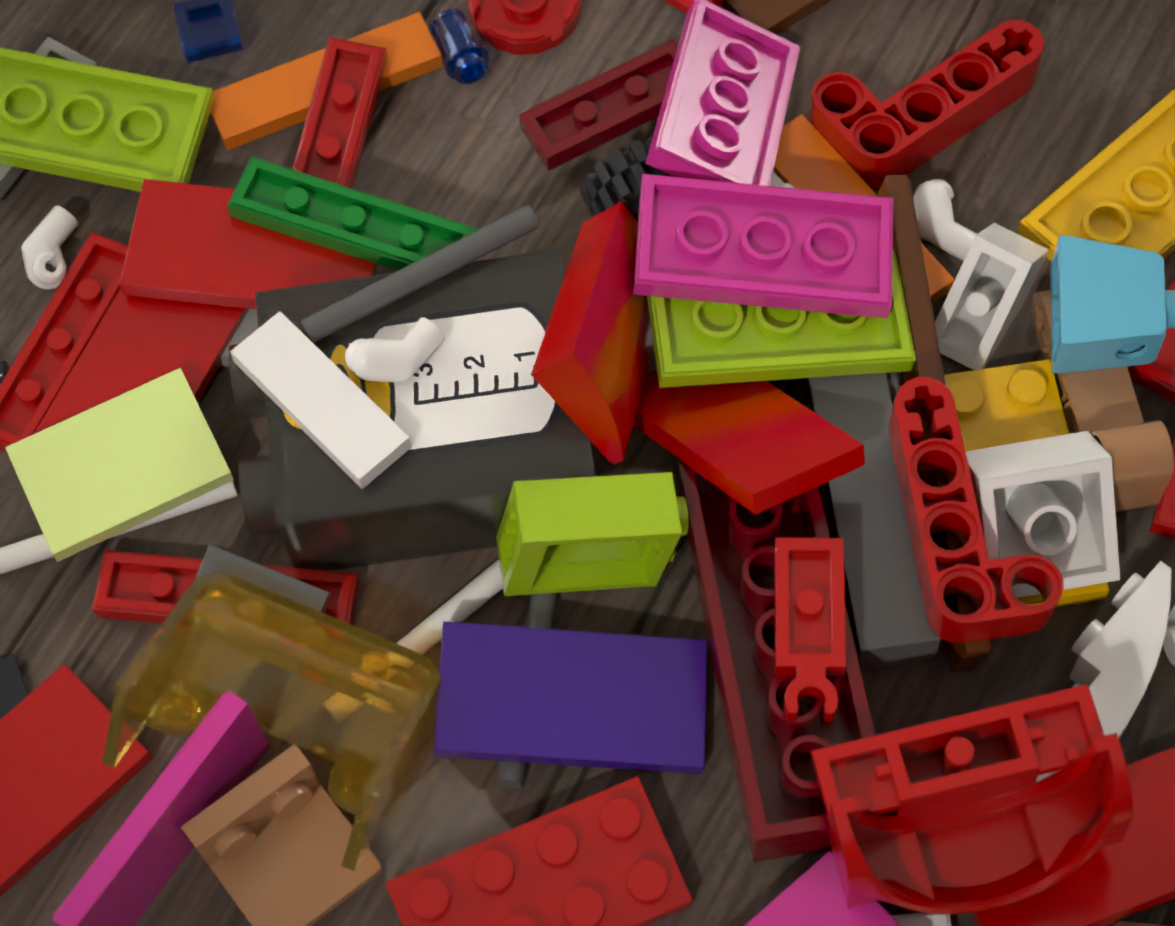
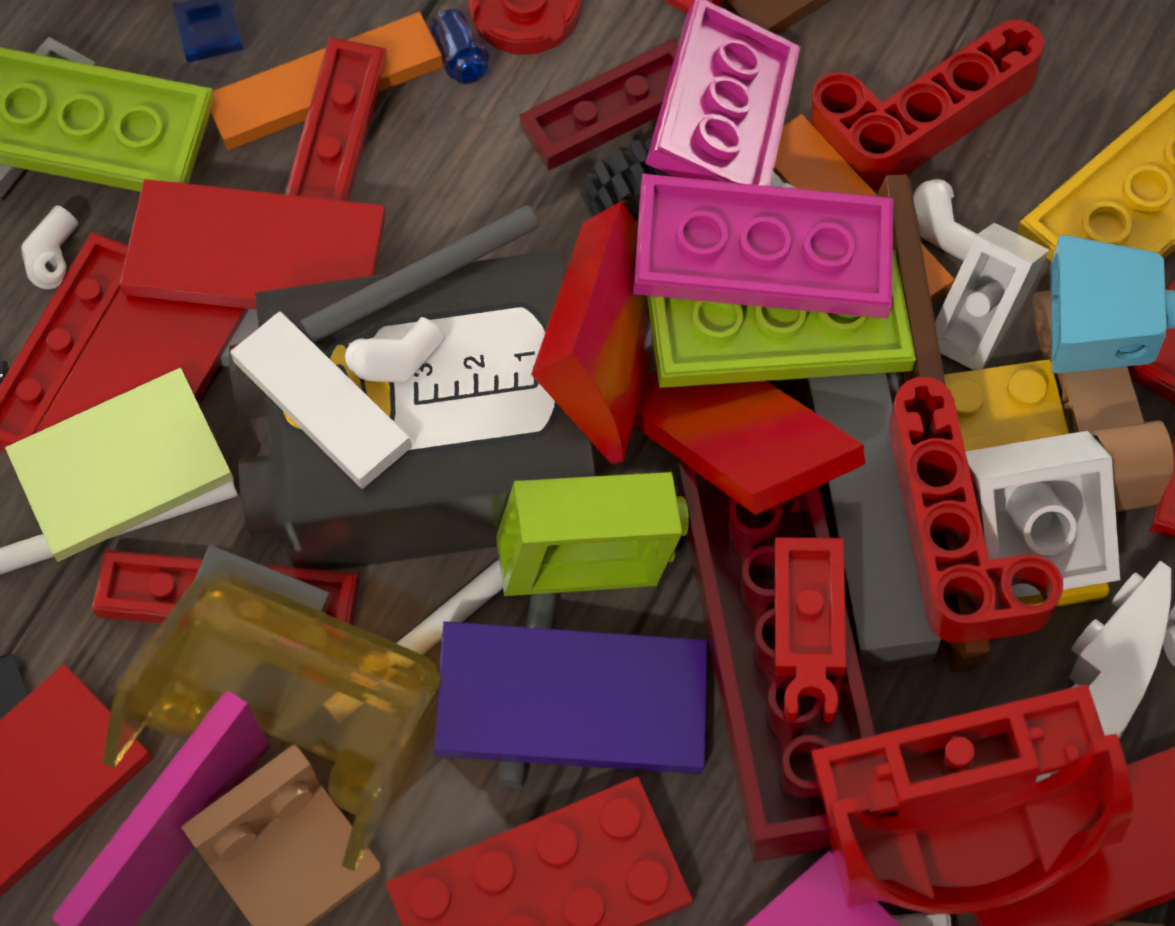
(339, 216): green tile -> none

